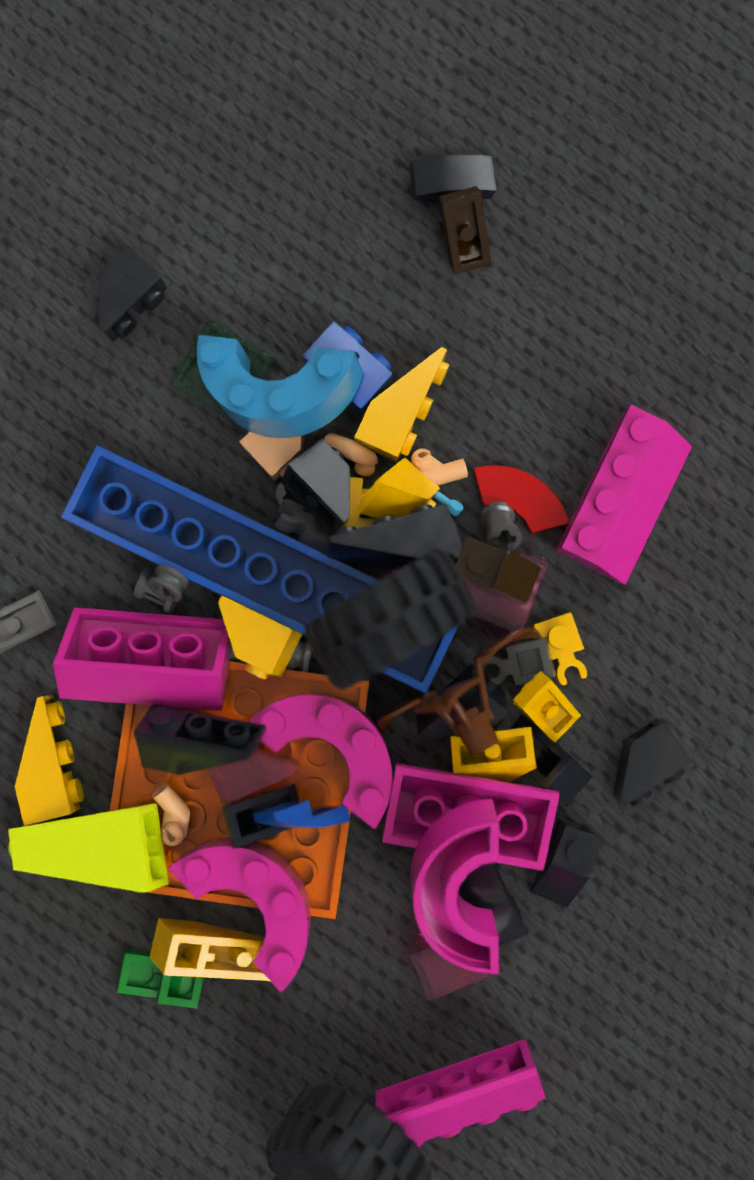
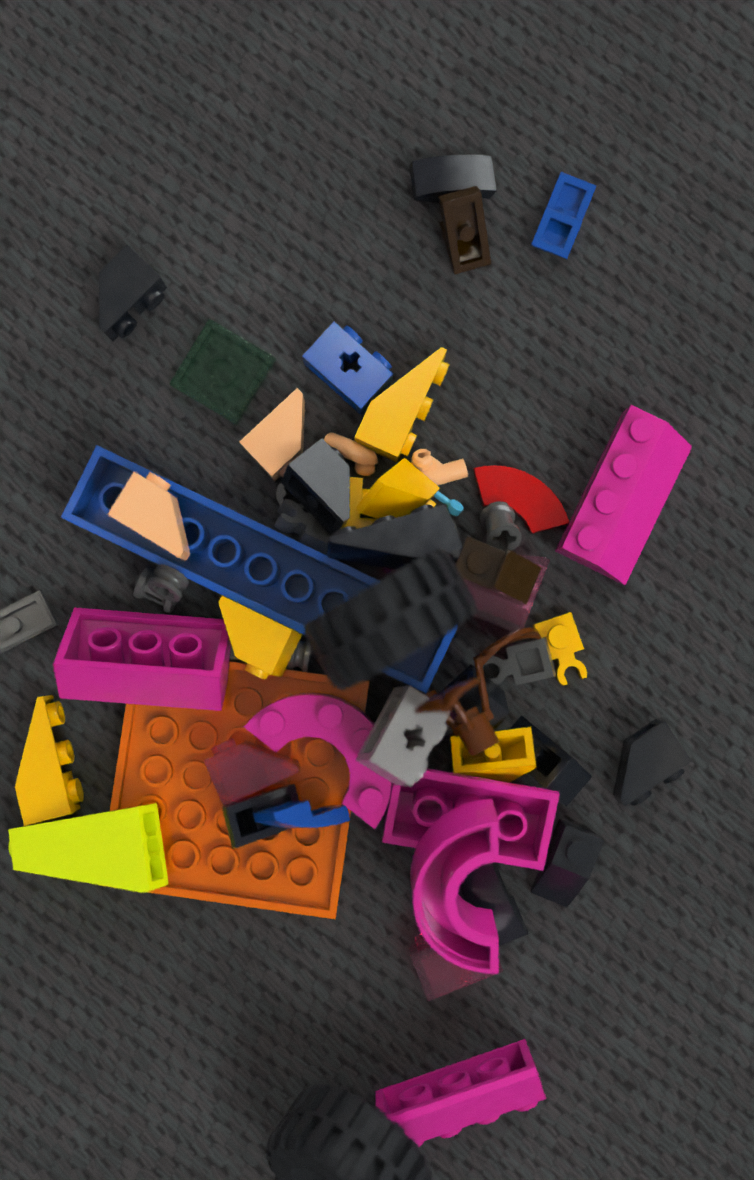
(143, 978): green slope -> none
(152, 513): none -> light nougat slope
(175, 816): light nougat arm -> none
(193, 741): black slope -> none
(205, 951): yellow slope -> none
(266, 880): dark pink brick -> none
(279, 406): dark azure brick -> none
(386, 746): none -> light grey brick
(546, 706): yellow slope -> none
(563, 215): none -> blue slope

